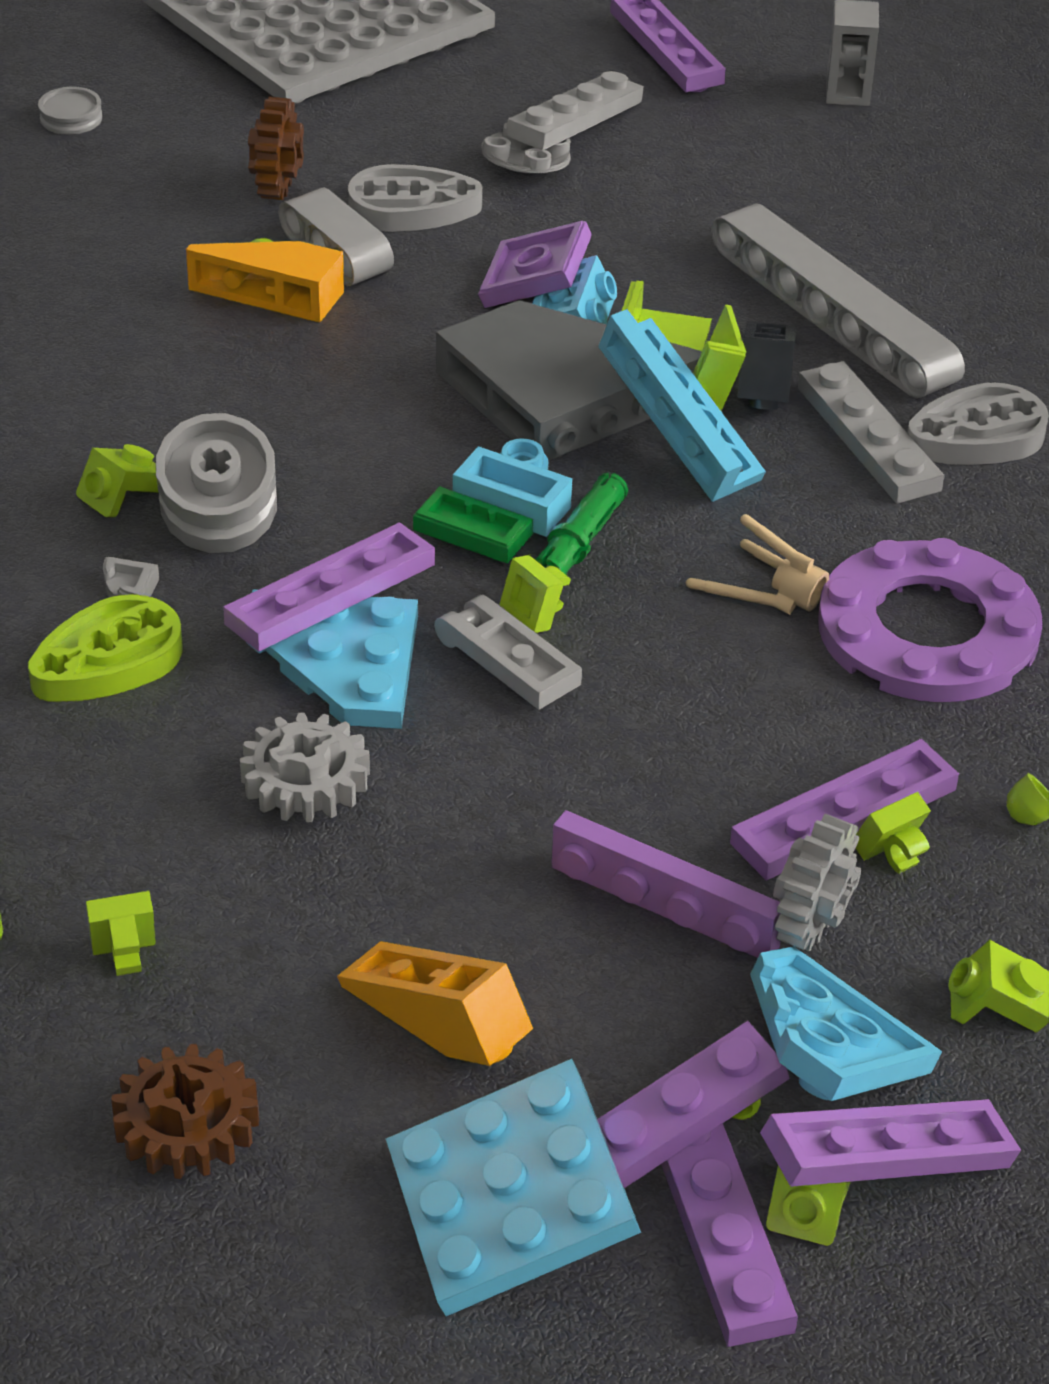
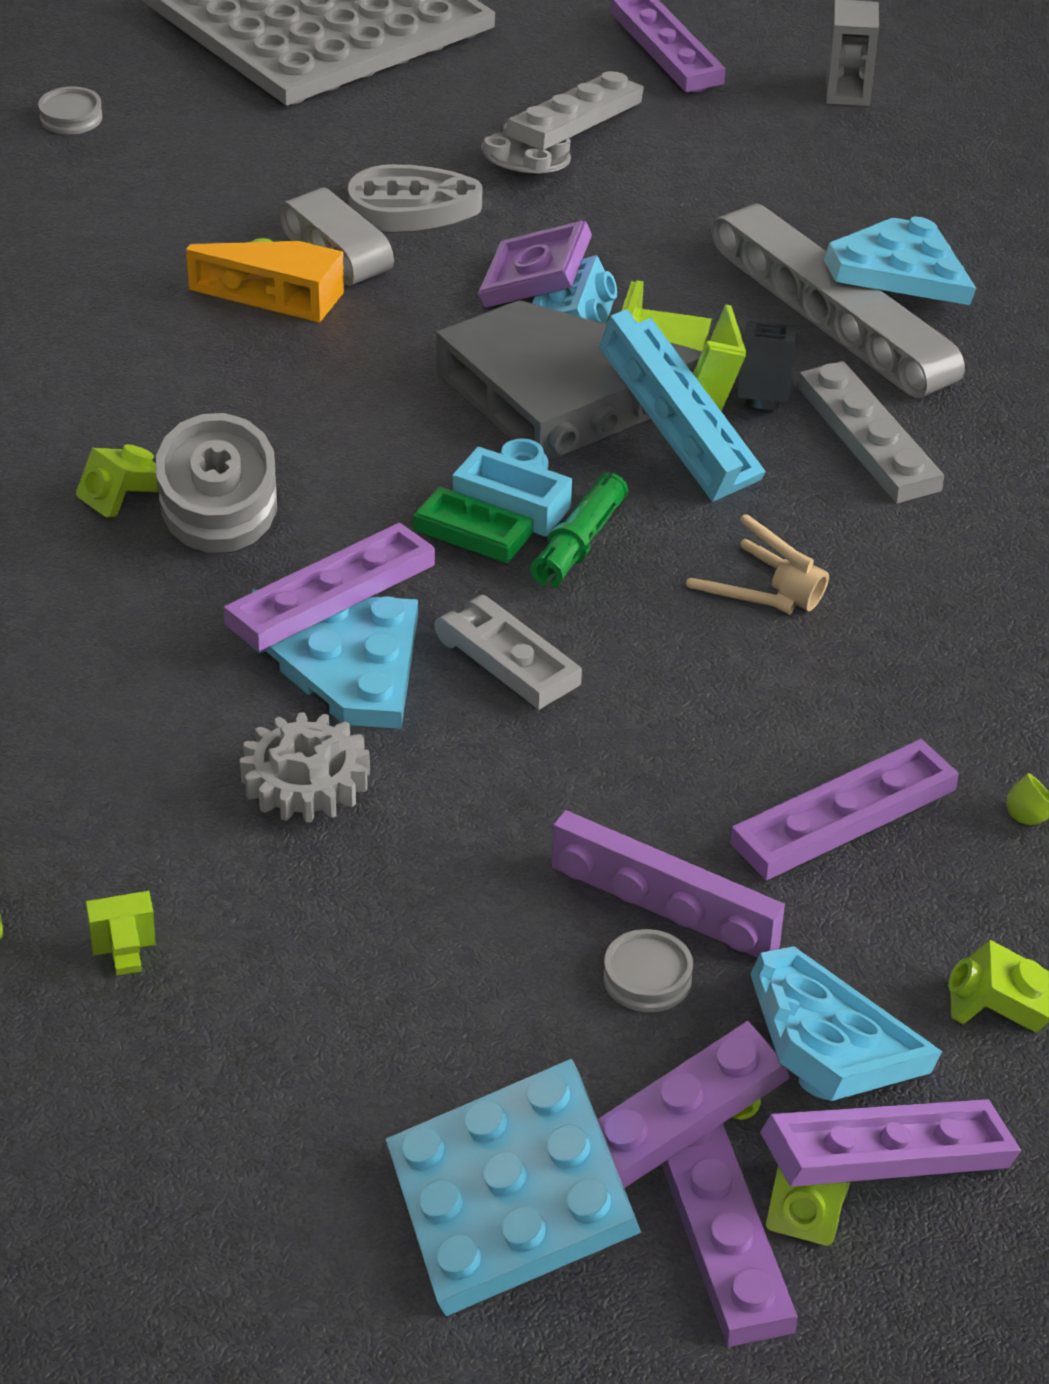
(107, 650): lime piece -> none
(129, 577): light grey tile -> none
(185, 1111): reddish brown gear -> none
(276, 148): reddish brown gear -> none
(443, 998): light orange slope -> none
(533, 592): lime tile -> none
(648, 970): none -> light grey piece
(817, 882): light grey gear -> none
(895, 833): lime tile -> none
(901, 259): none -> medium azure plate
(929, 673): medium lavender plate -> none
(981, 425): light grey piece -> none

